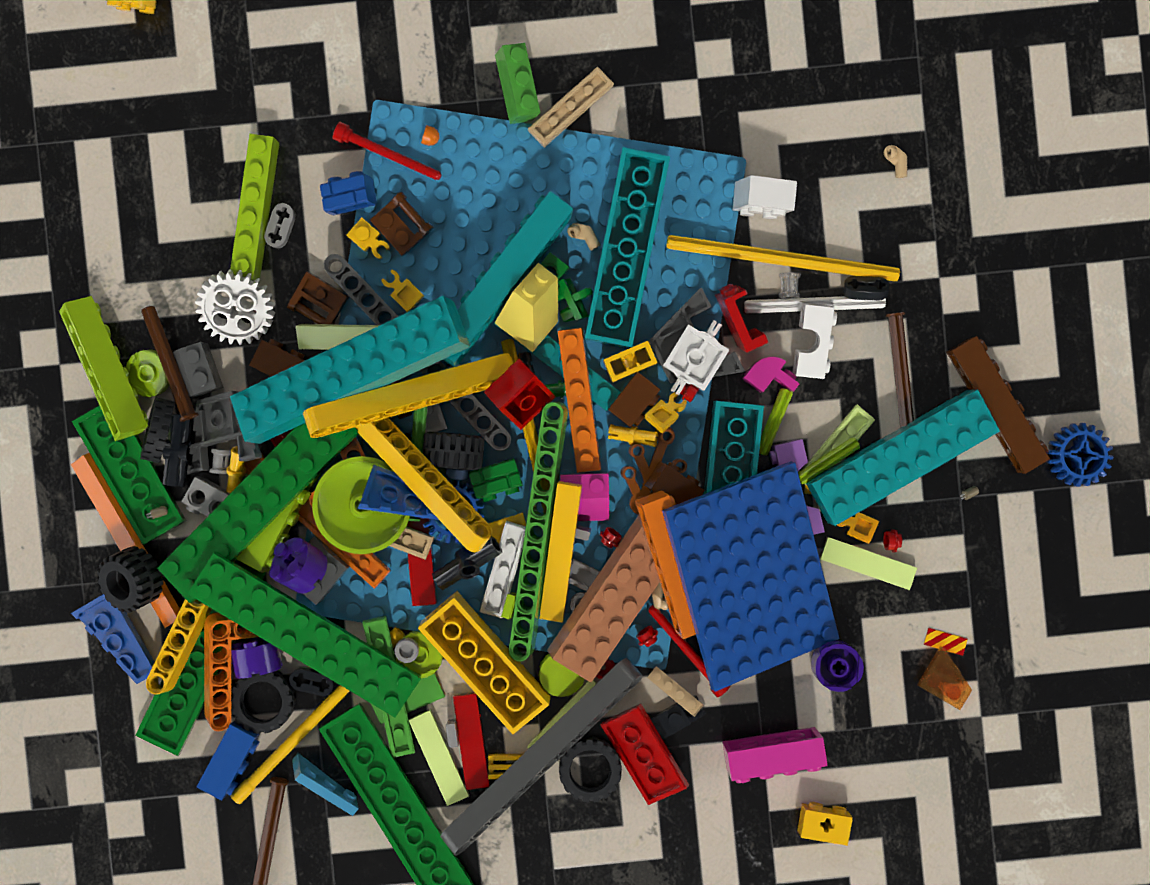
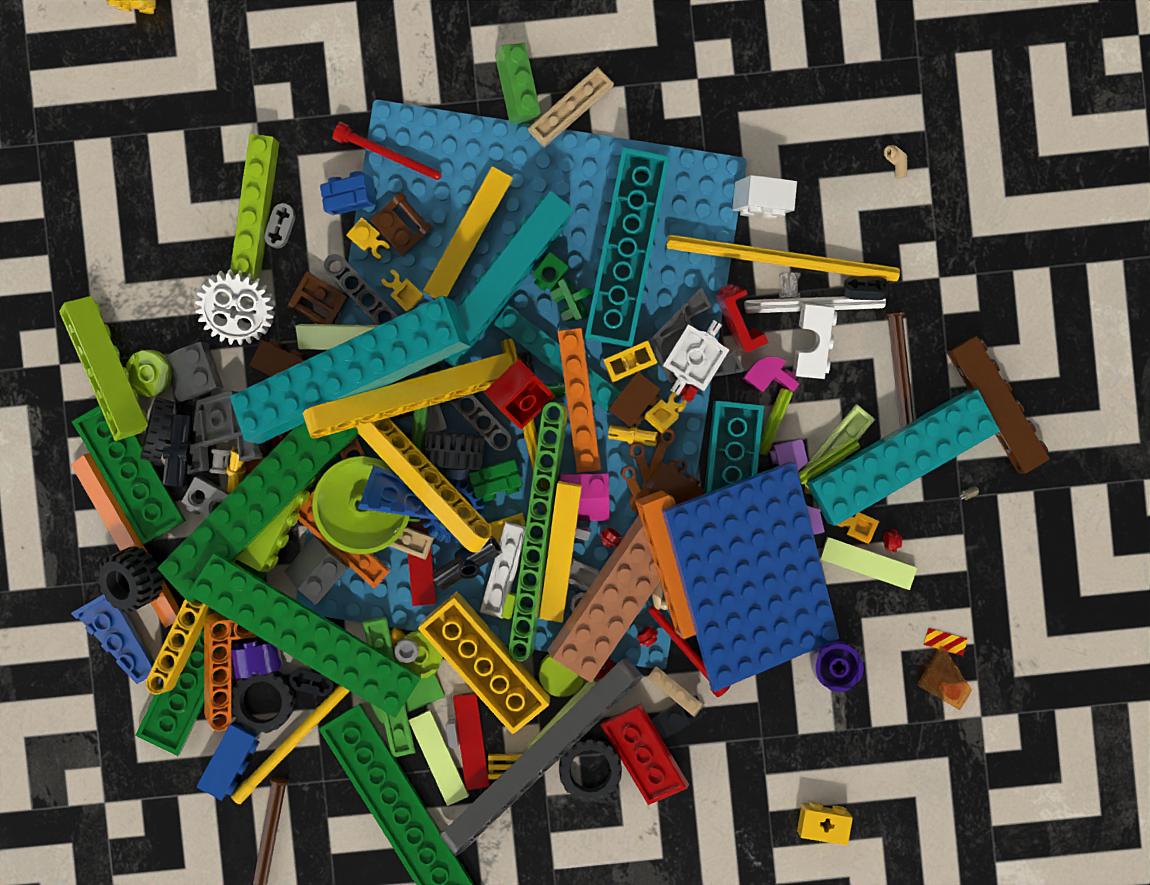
(158, 512): dark tan piece -> none
(168, 363): reddish brown axle -> none
(298, 565): dark purple brick -> none
(323, 785): dark azure wing -> none
(430, 136): orange hinge -> none
(468, 233): none -> yellow tile
(531, 308): light yellow slope -> none
(585, 233): tan arm -> none
(774, 754): dark pink brick -> none
(1080, 445): blue gear -> none

